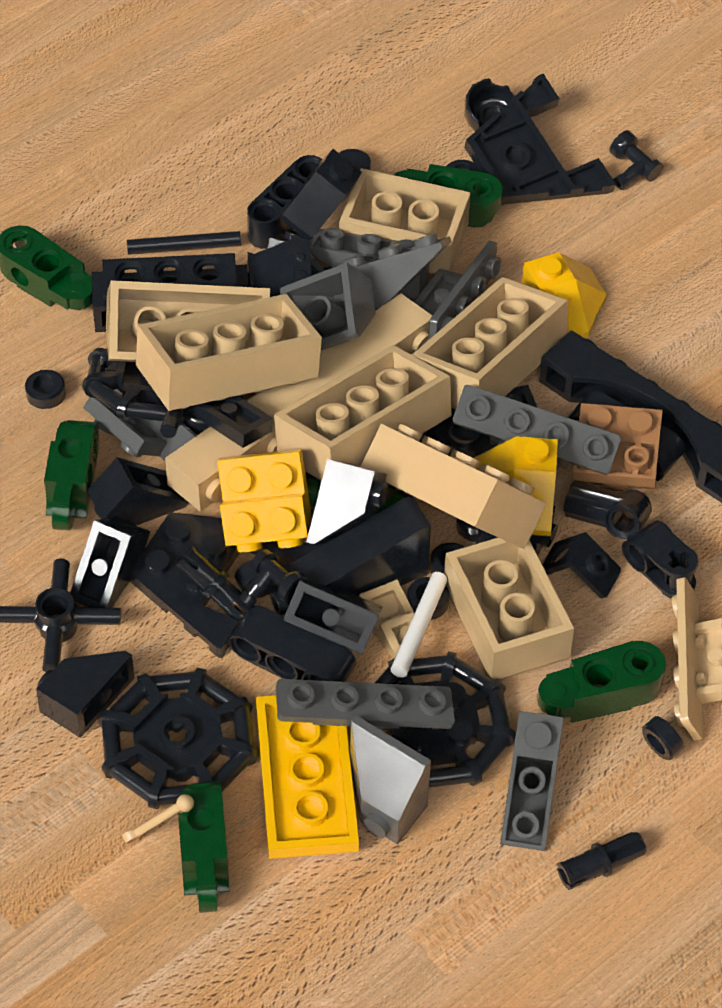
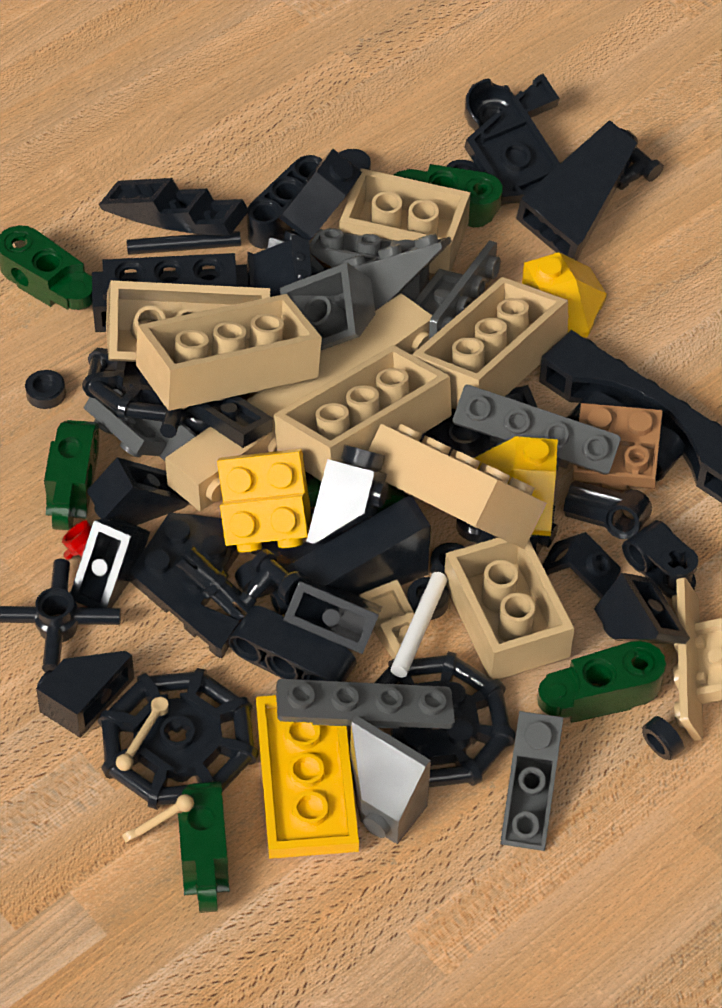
(76, 539): none -> red plate
(159, 707): none -> tan hinge
(166, 207): none -> black slope
(362, 458): none -> black tile
(575, 194): none -> black slope
(601, 859): black axle -> none
(639, 612): none -> black slope

